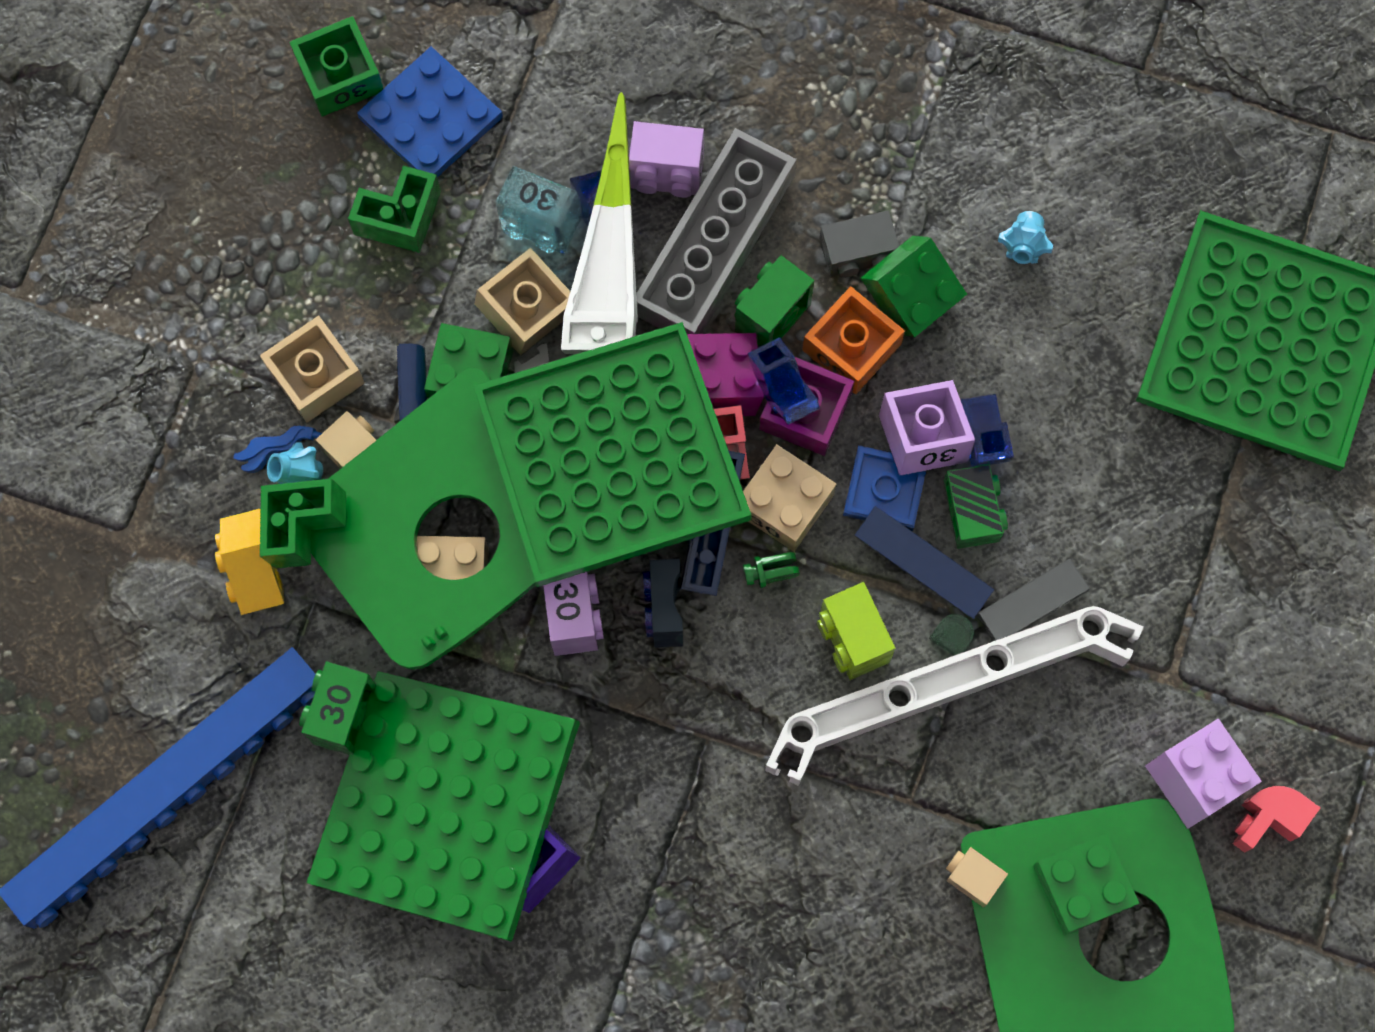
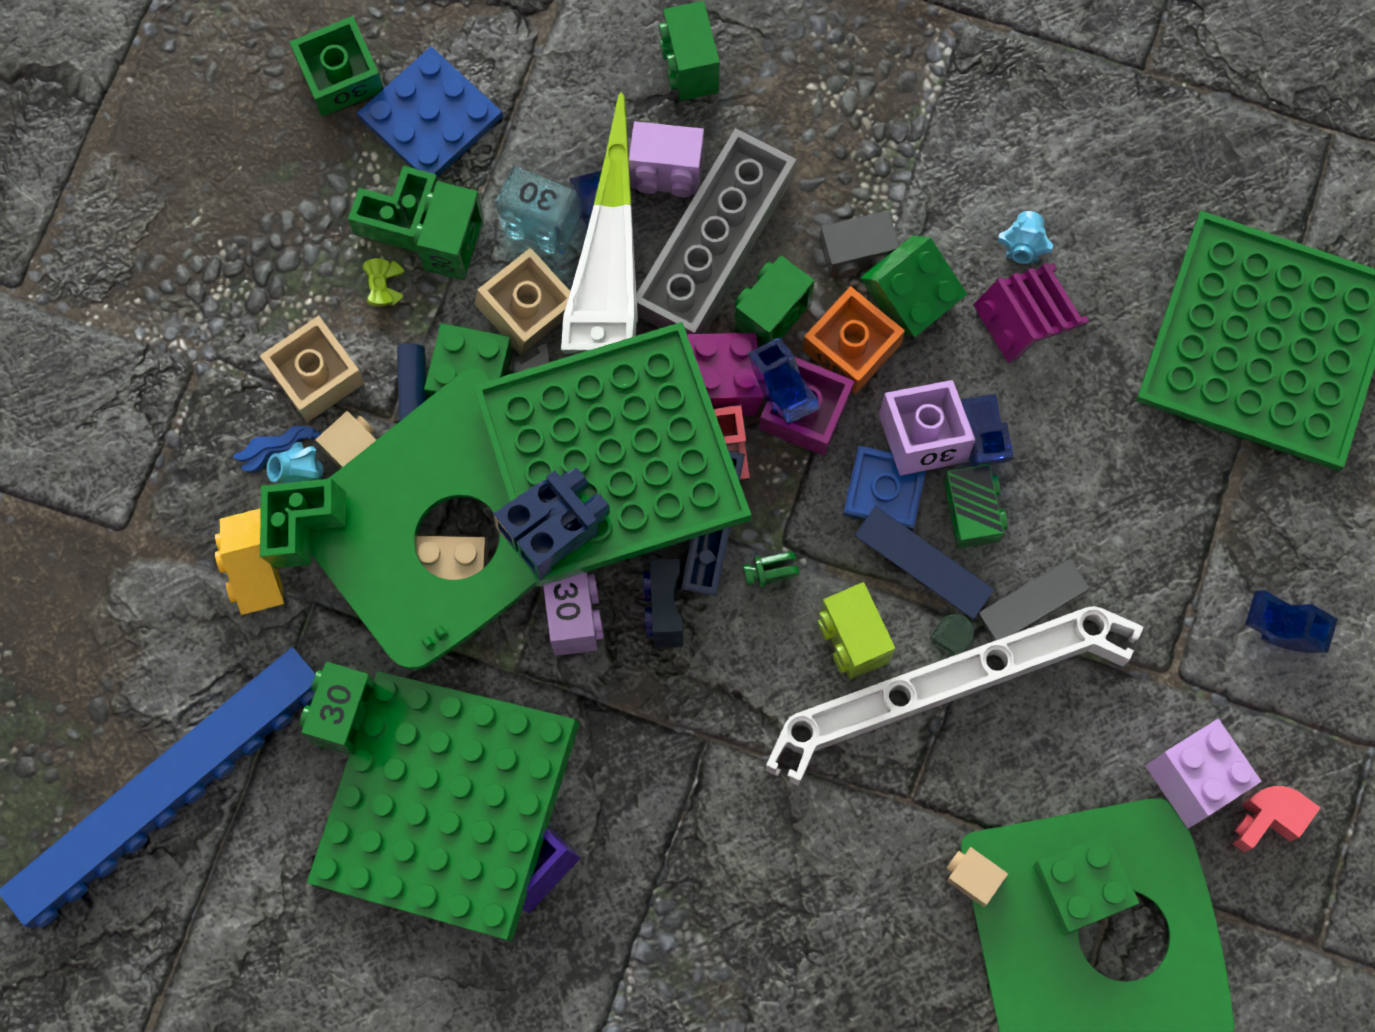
(378, 272): none -> lime piece
(449, 230): none -> green brick
(551, 520): none -> dark blue hips
(689, 51): none -> green brick
(787, 497): tan brick -> none
(1015, 316): none -> magenta plate
(1291, 626): none -> clear blue brick

